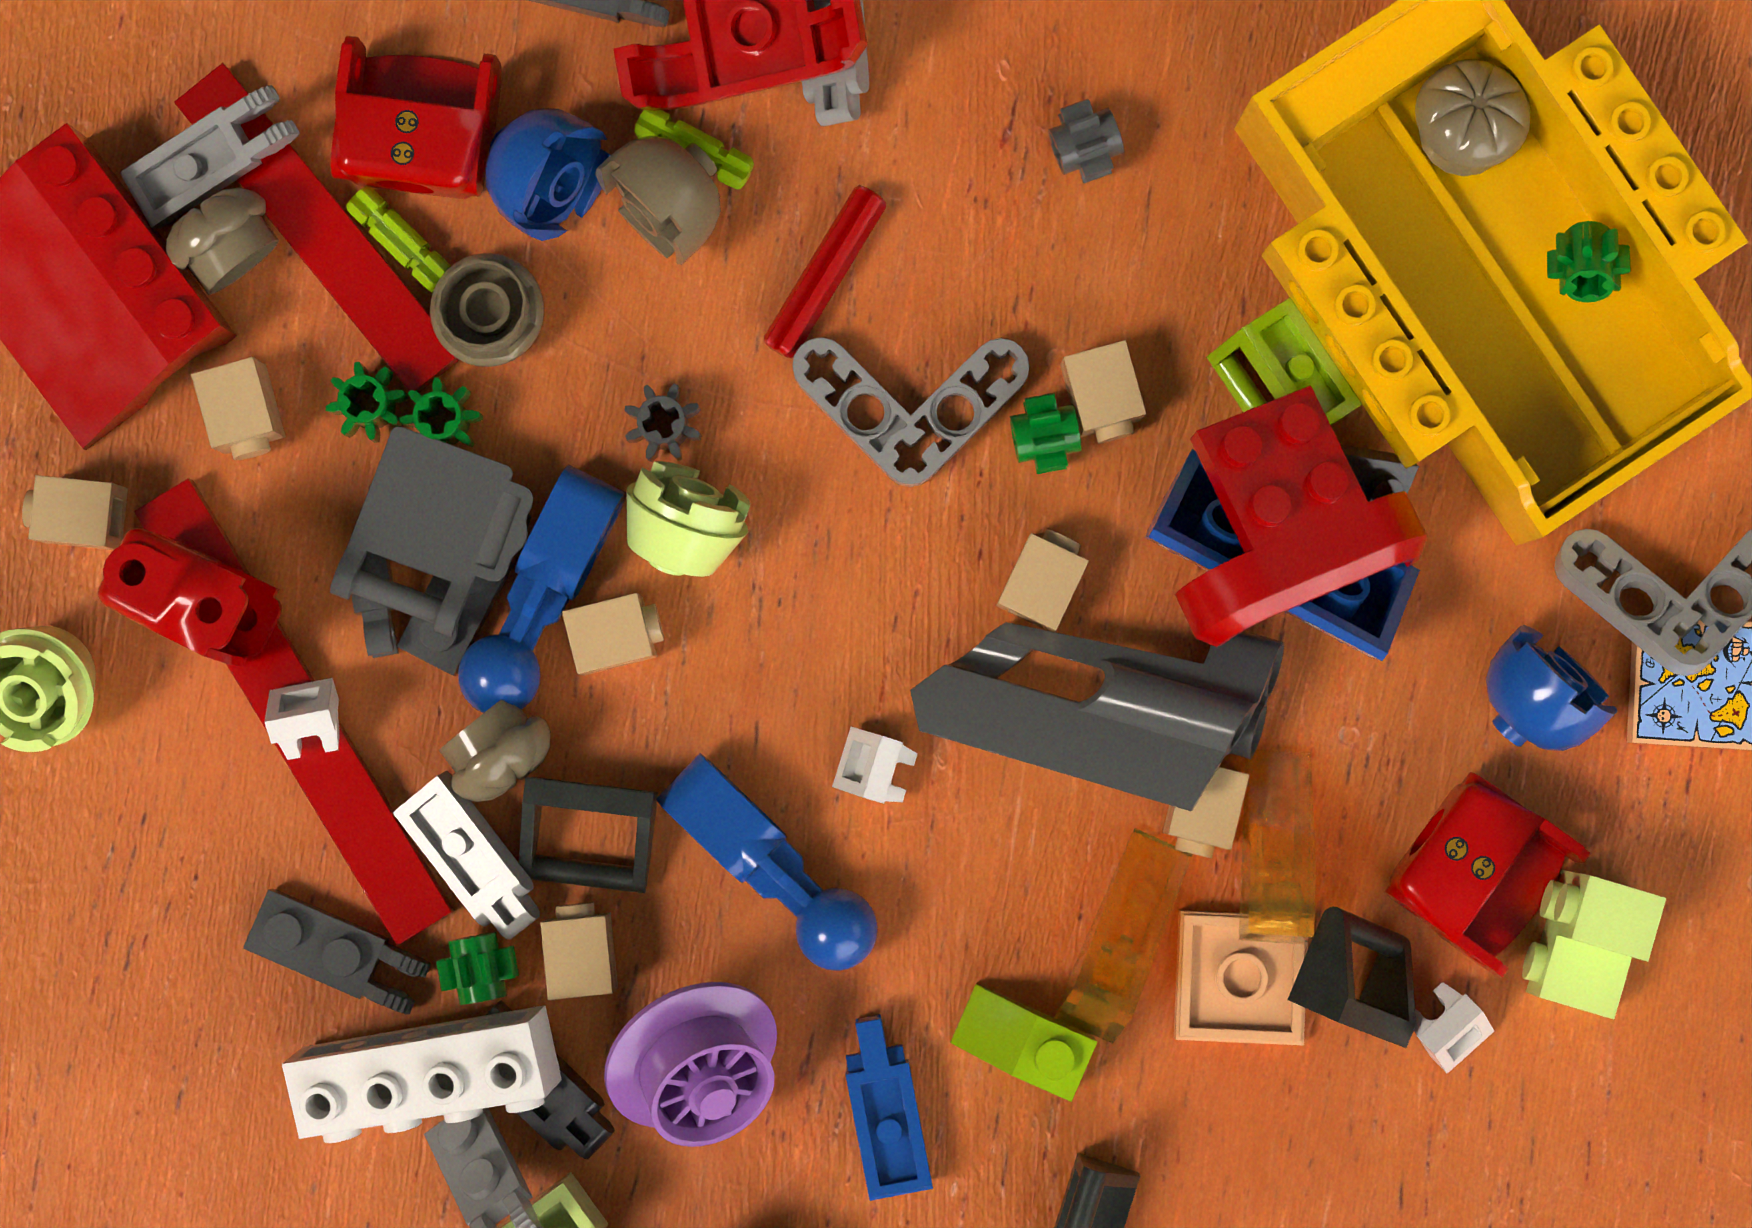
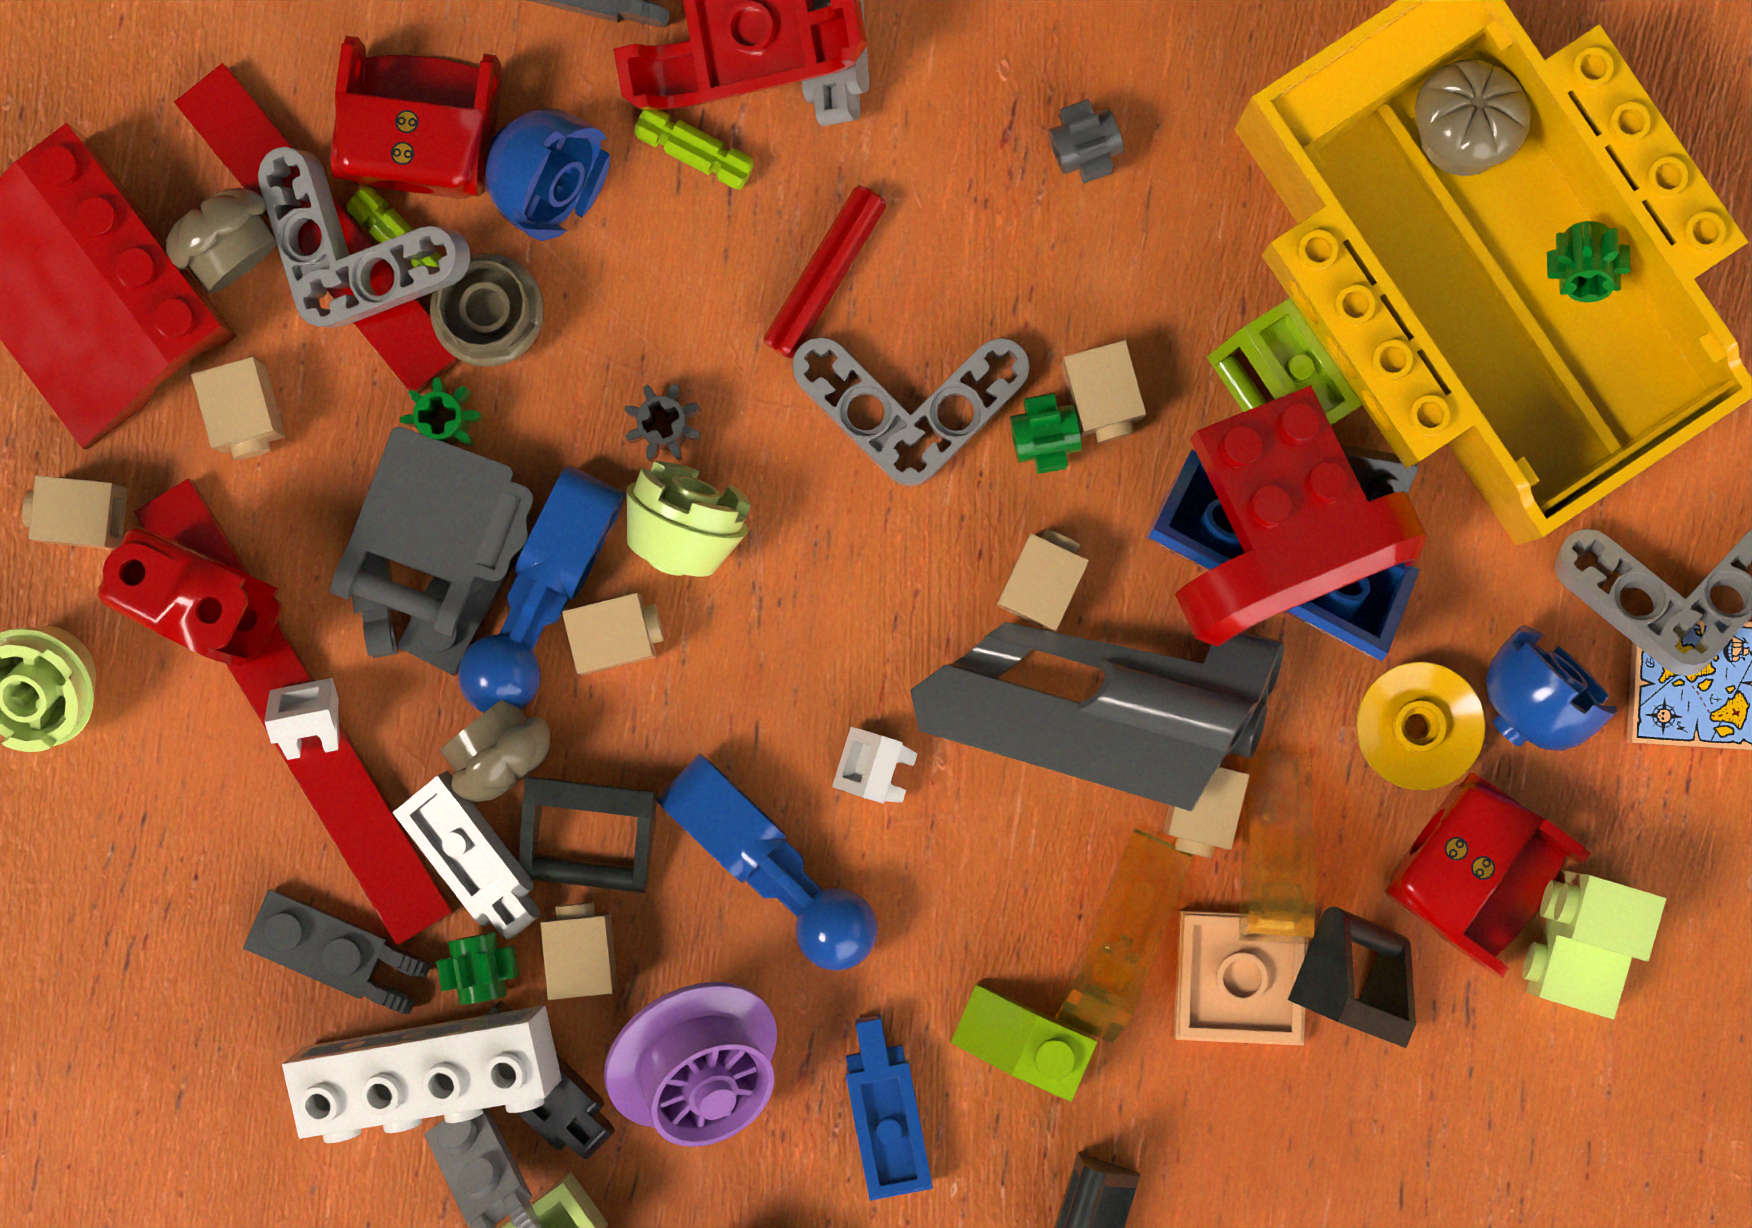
(205, 158): light grey hinge -> none
(331, 263): none -> light grey beam
(352, 411): green gear -> none
(664, 193): dark tan cylinder -> none
(1452, 719): none -> yellow dish
(1455, 1031): white tile -> none

